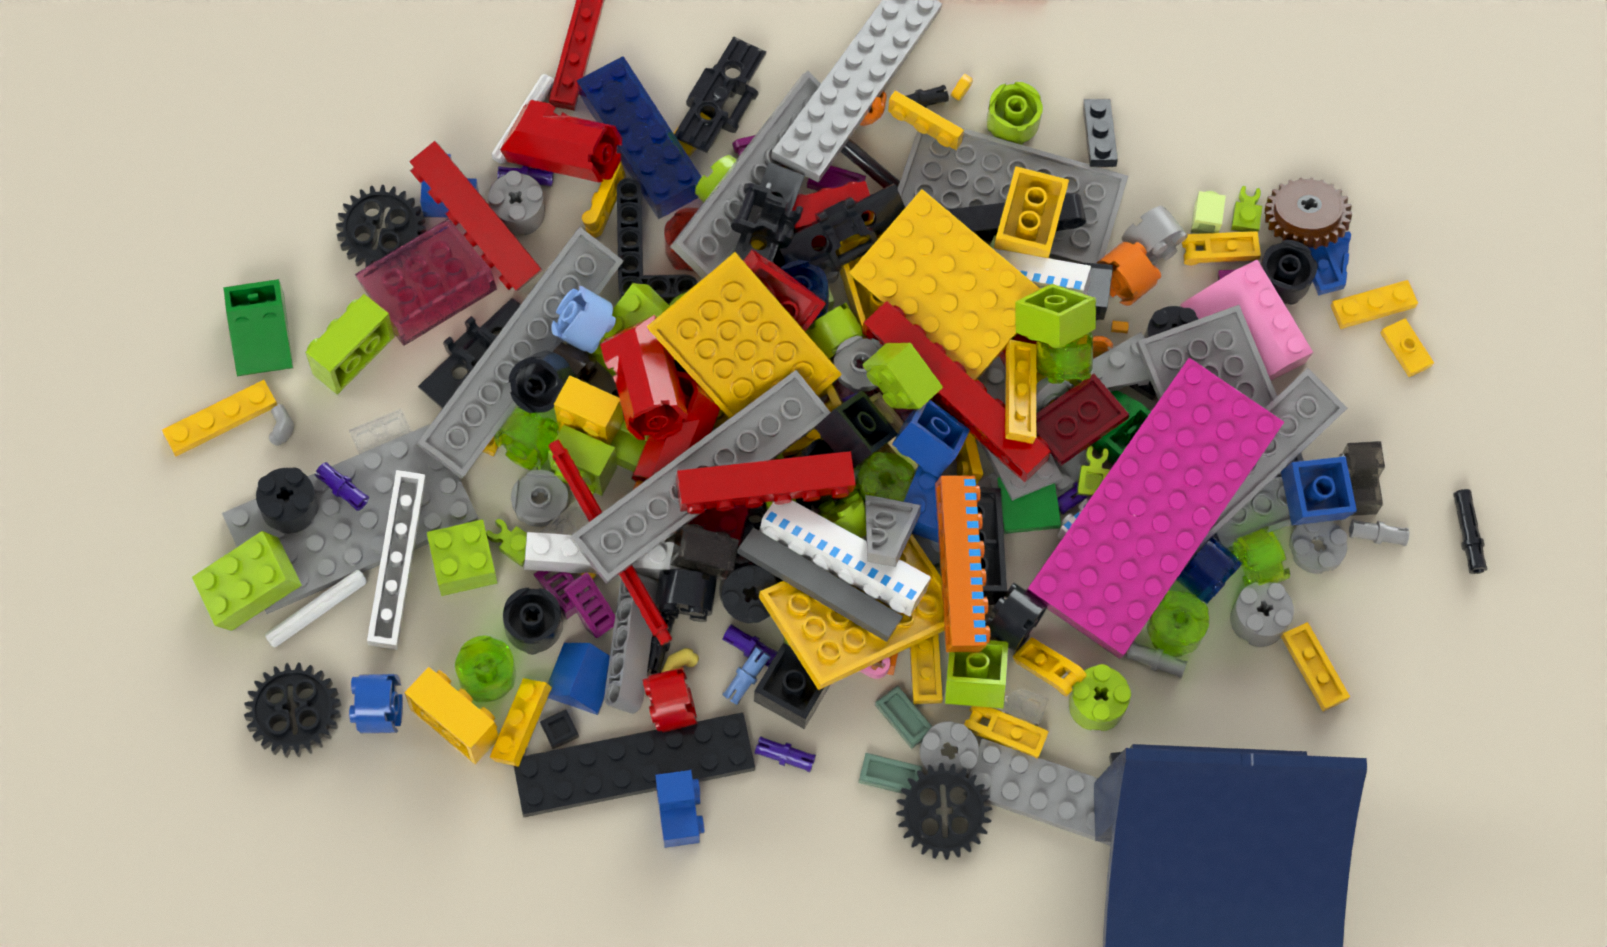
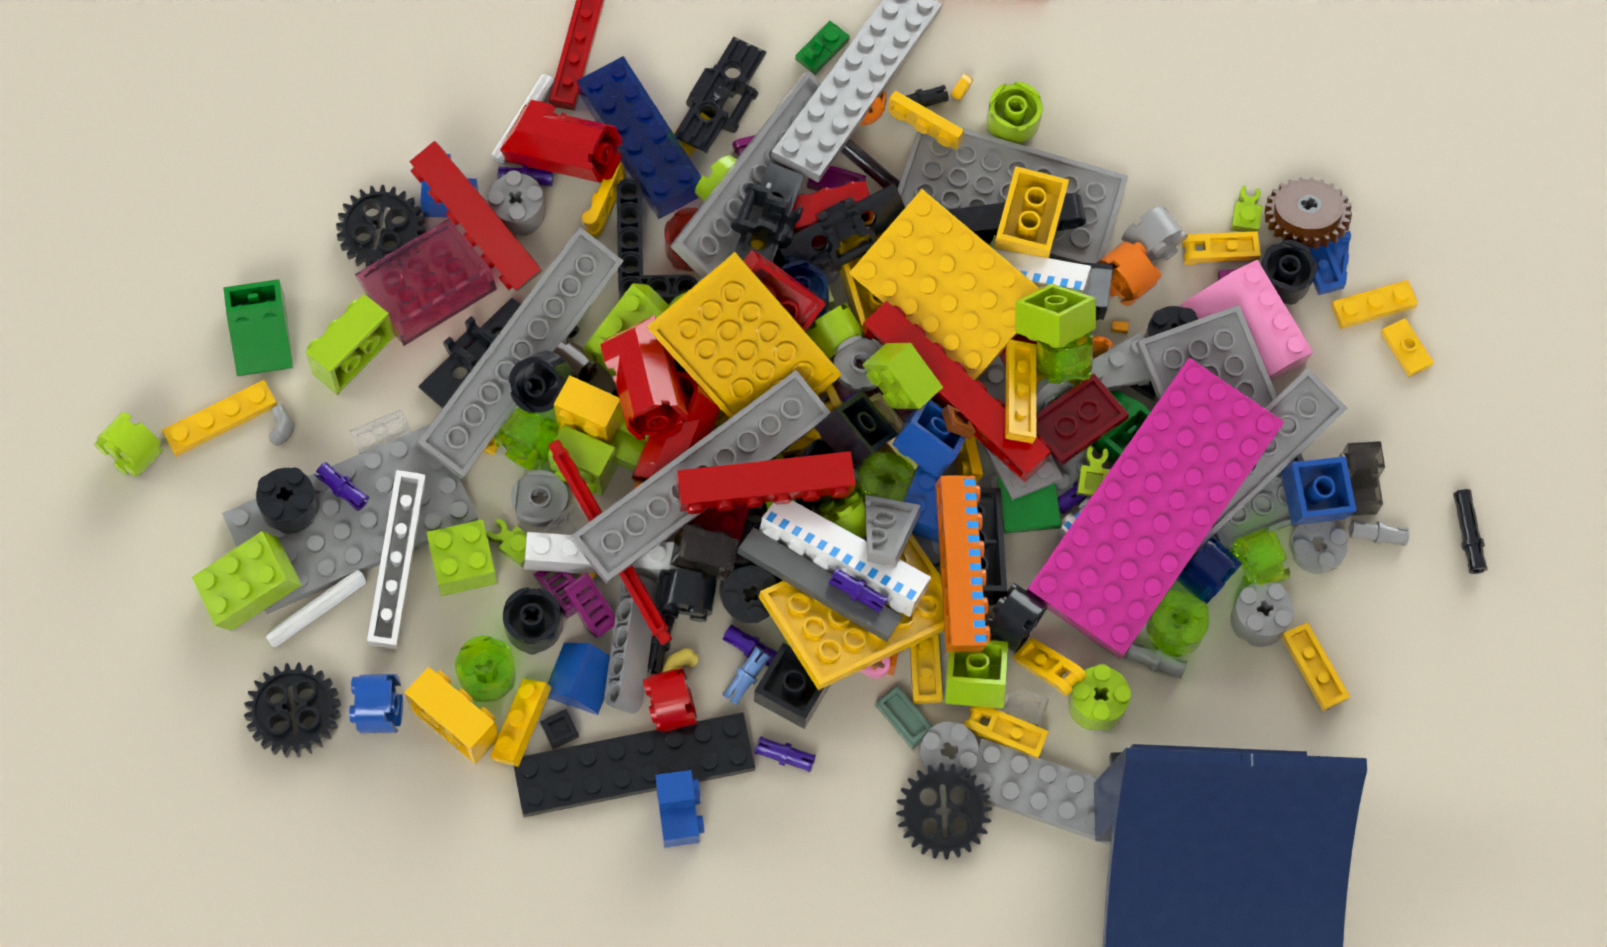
(129, 445): none -> lime brick
(583, 319): light blue brick -> none
(822, 47): none -> green plate
(858, 590): none -> dark purple pin
(887, 773): sand green tile -> none
(956, 424): none -> dark orange tile
(1100, 133): plate -> none
(1208, 212): yellowish green brick -> none

